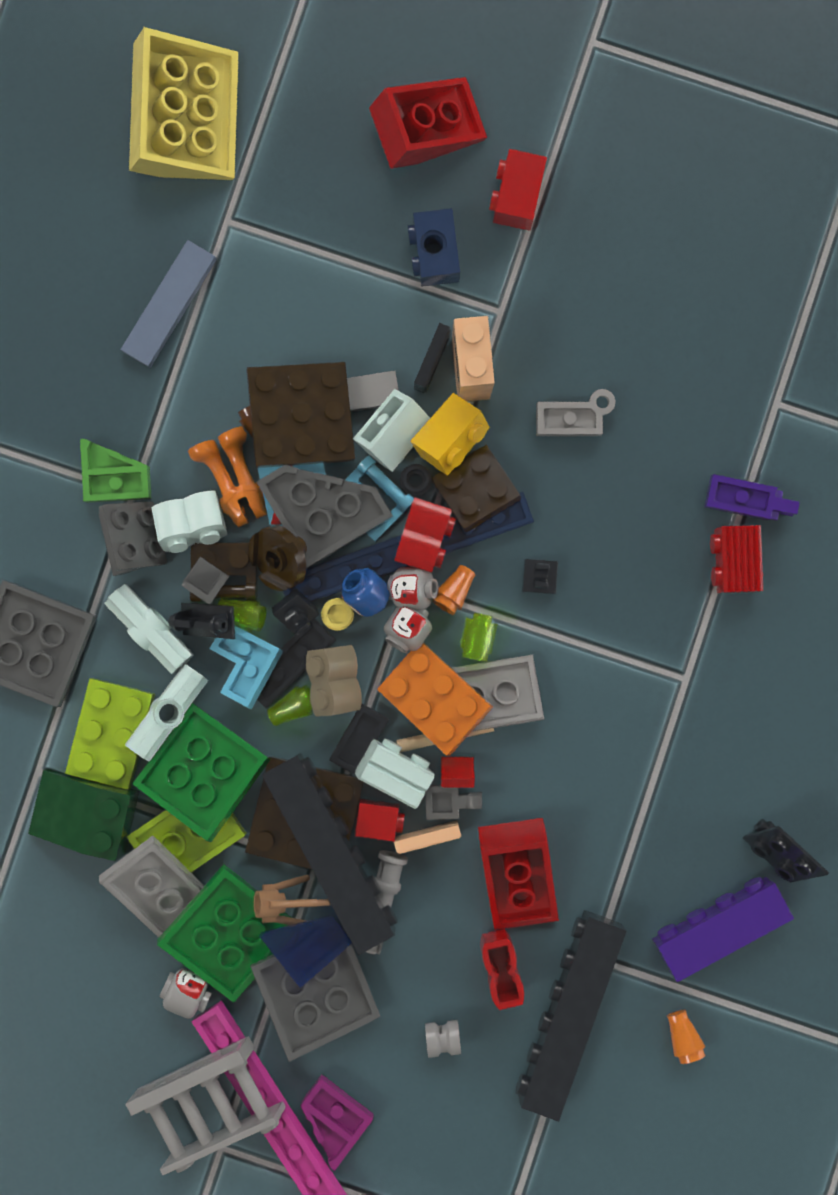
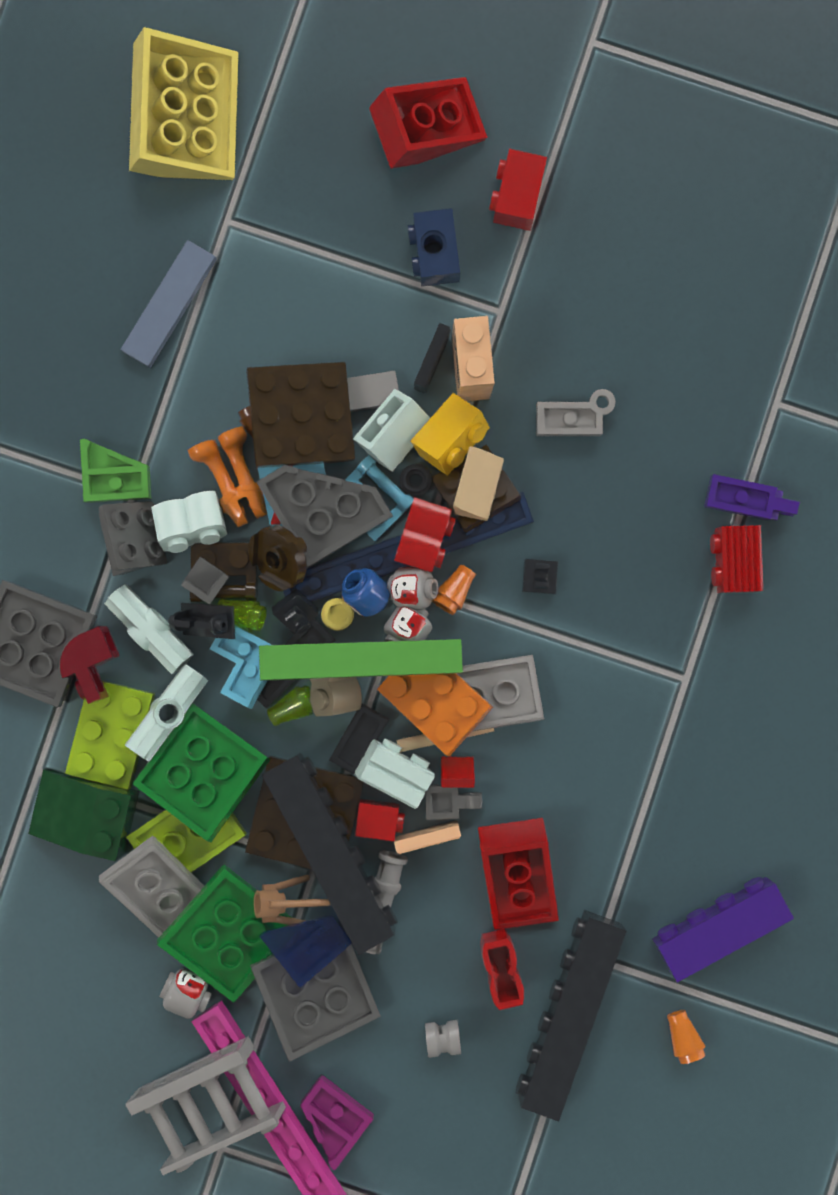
(83, 656): none -> dark red brick
(360, 659): none -> bright green tile
(478, 484): none -> tan slope
(478, 637): clear neon green brick -> none
(783, 853): black hinge -> none

